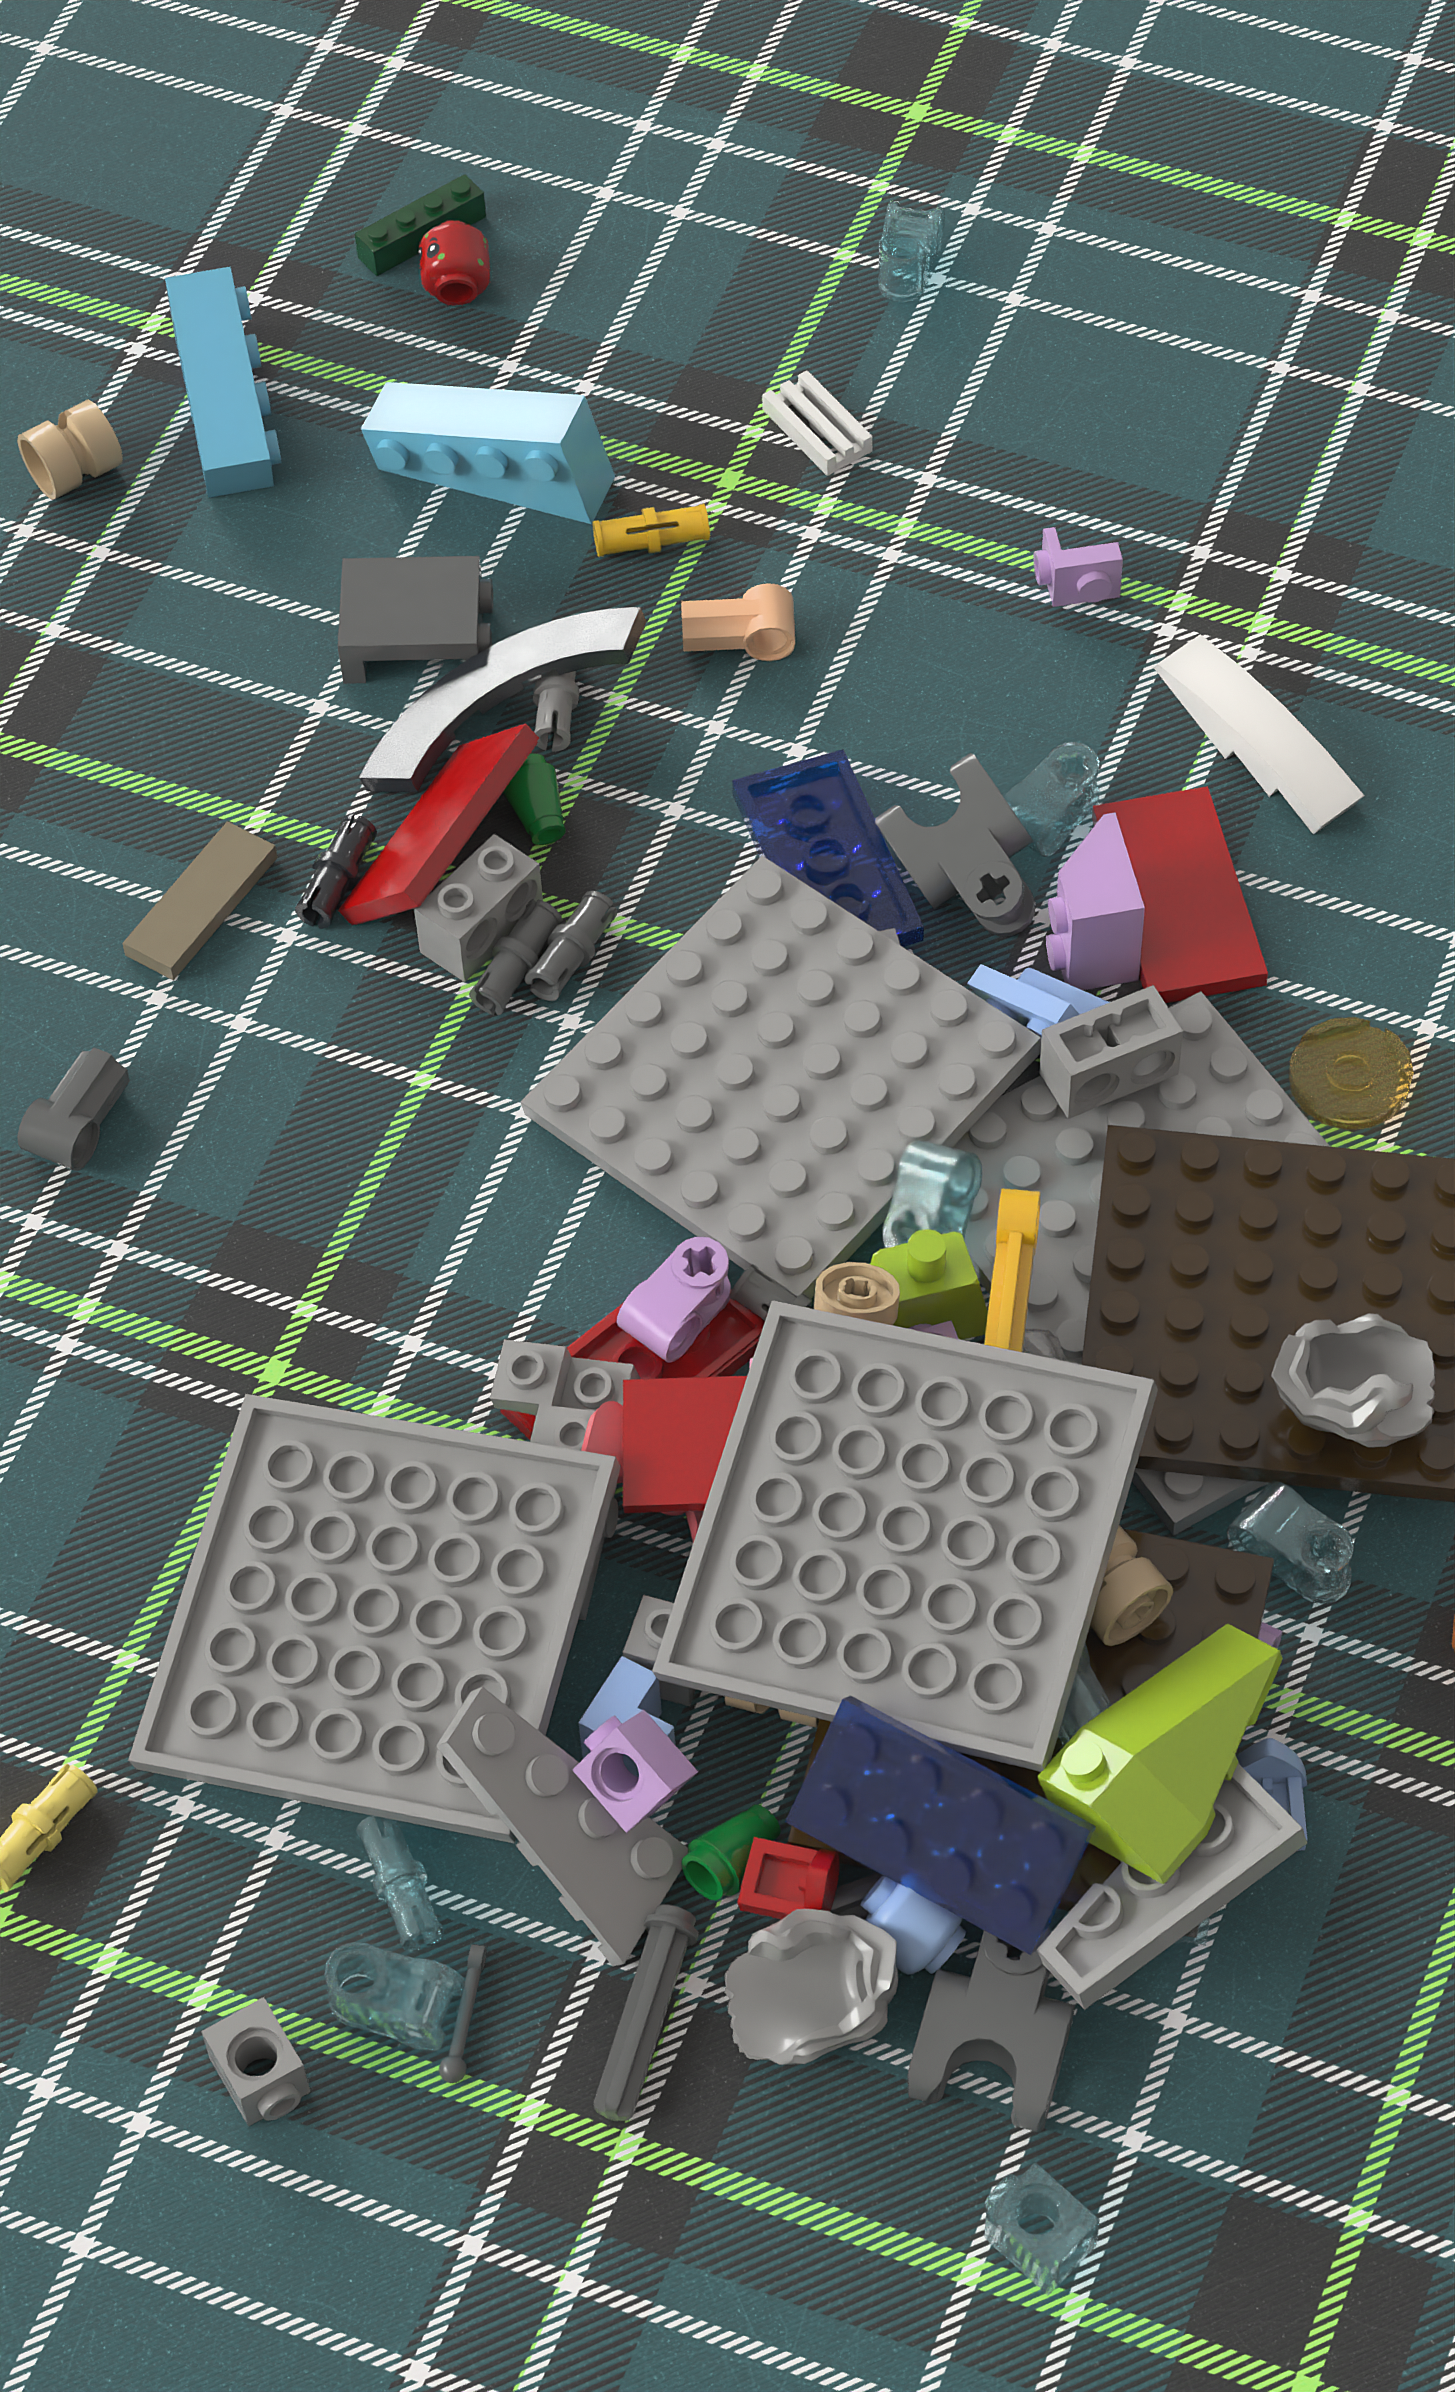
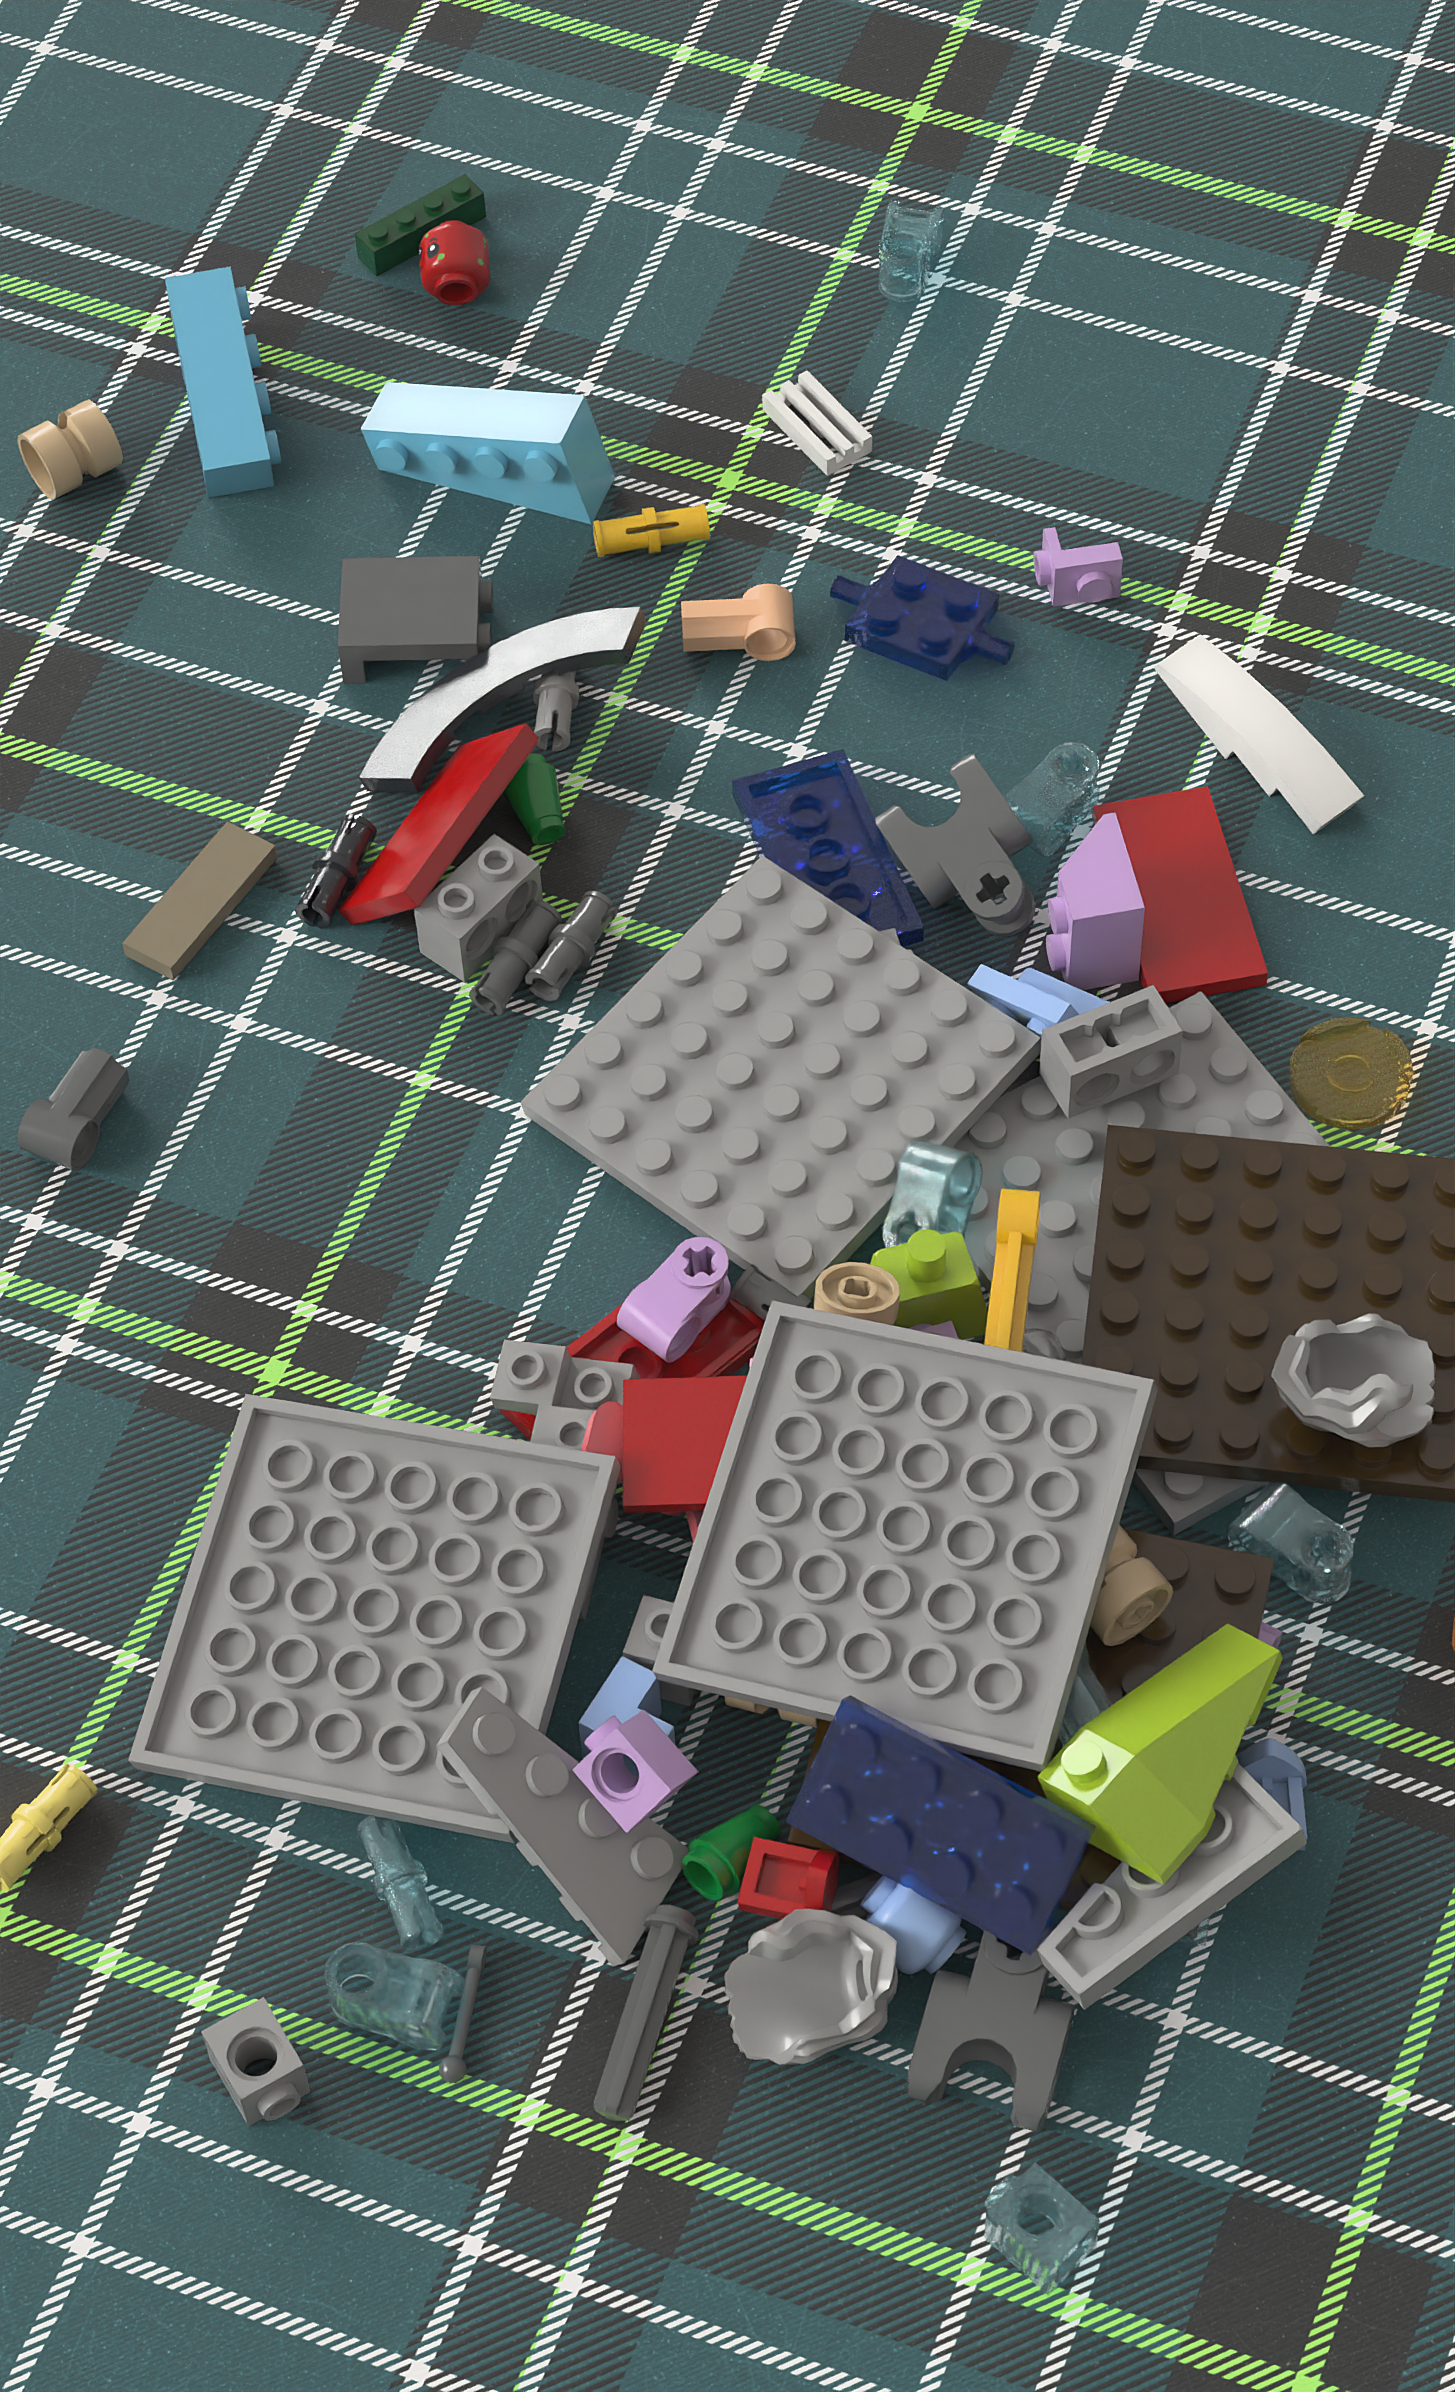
(922, 618): none -> clear blue plate

